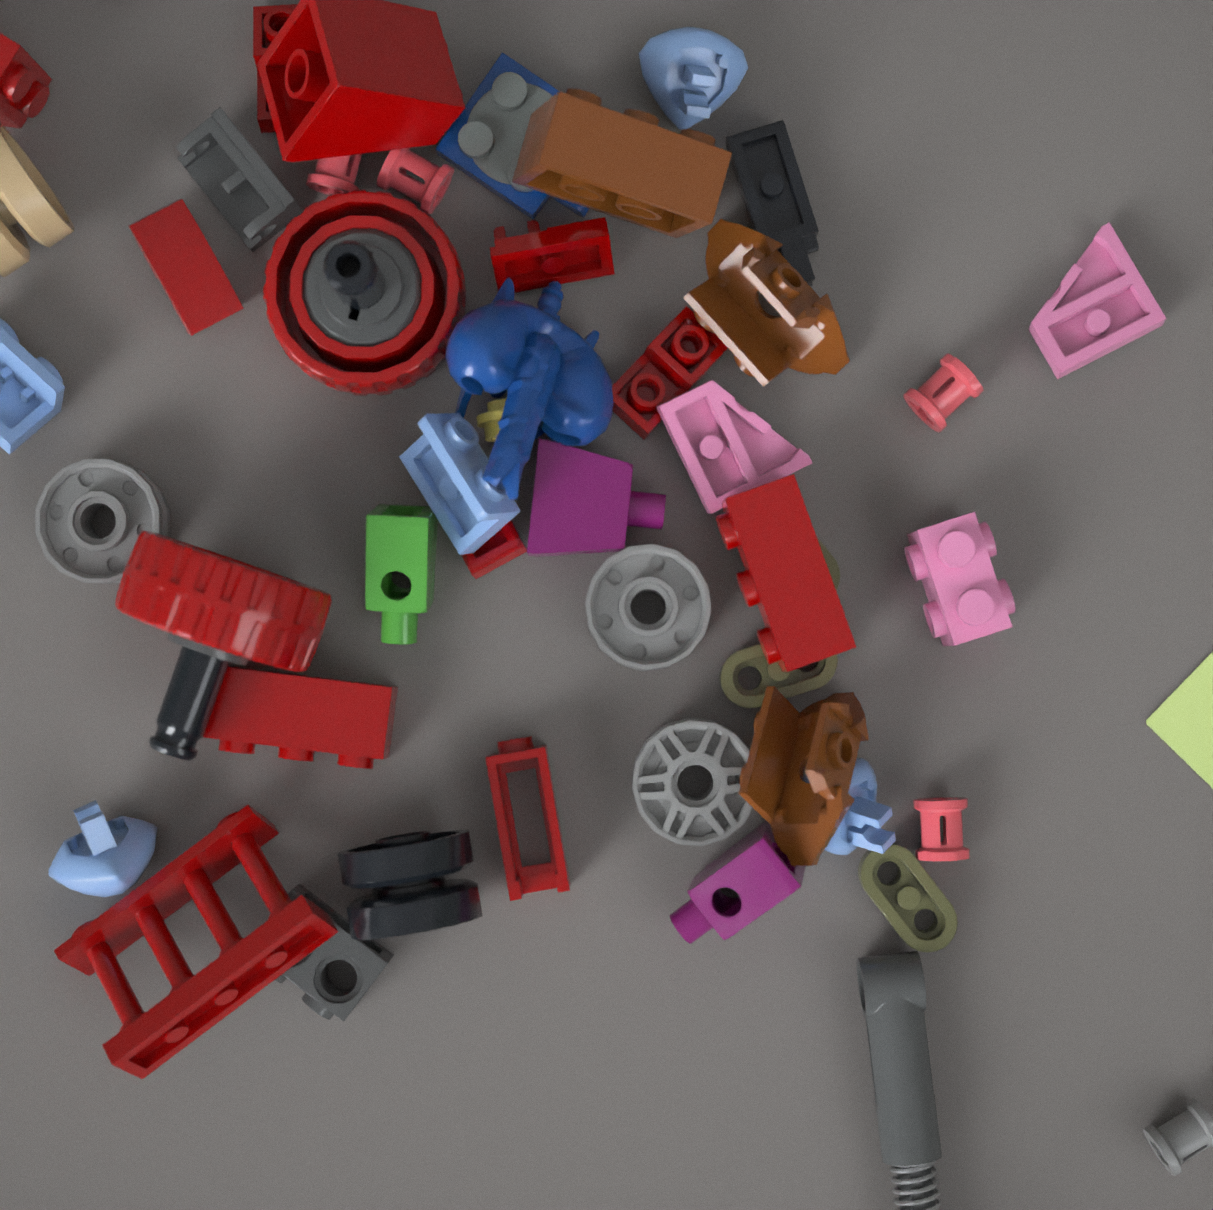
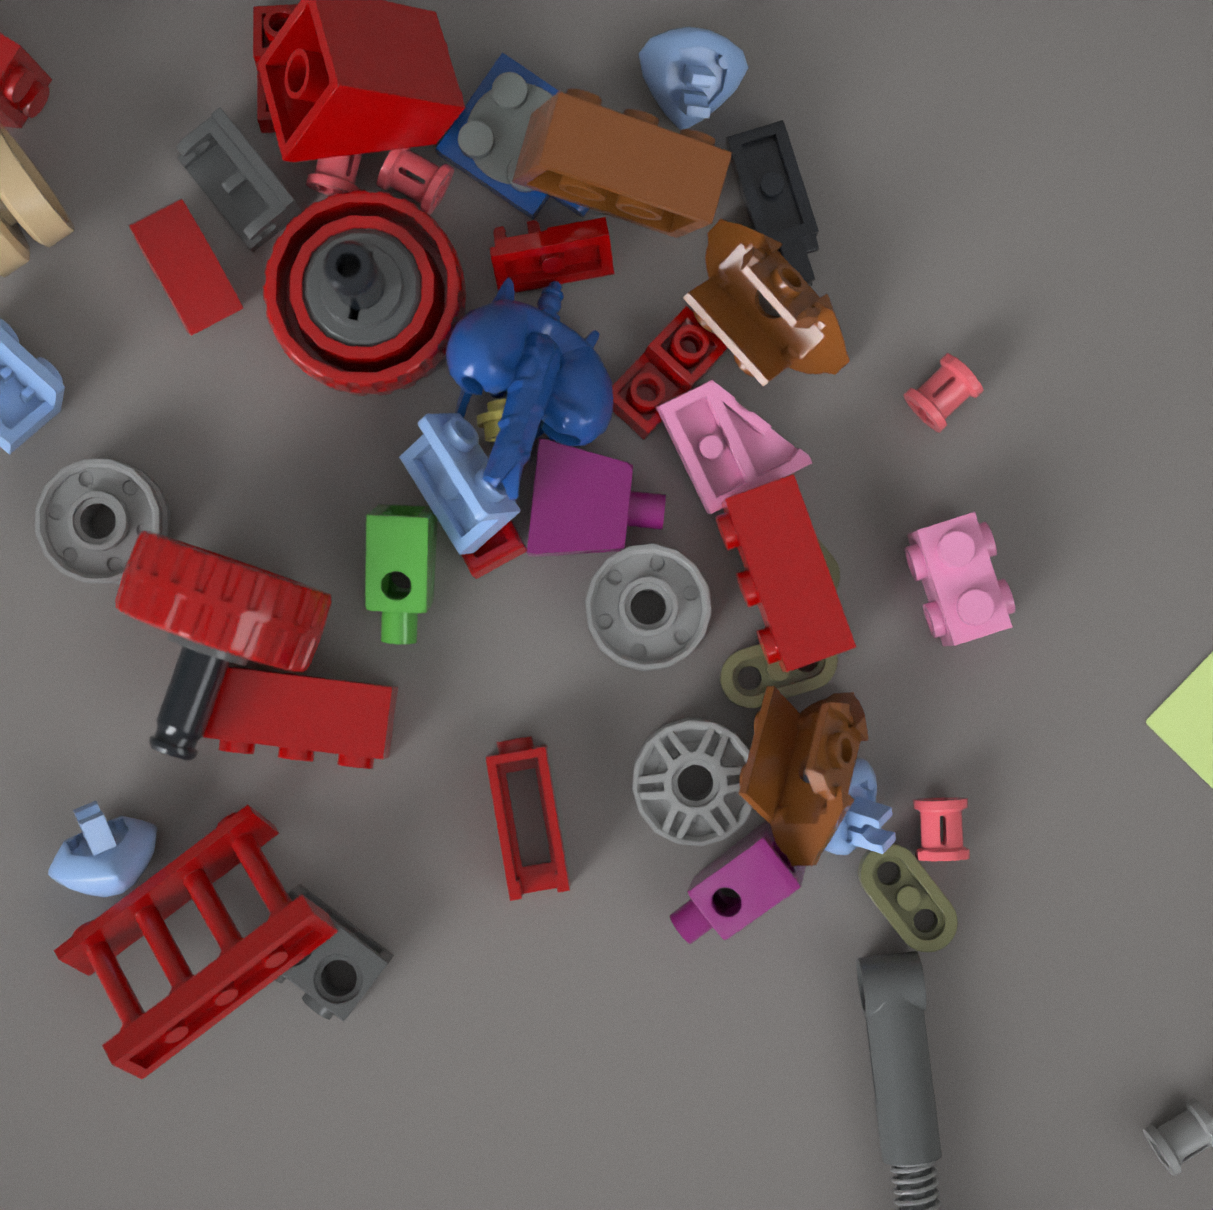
(410, 884): black wheel -> none
(1095, 307): bright pink wing -> none

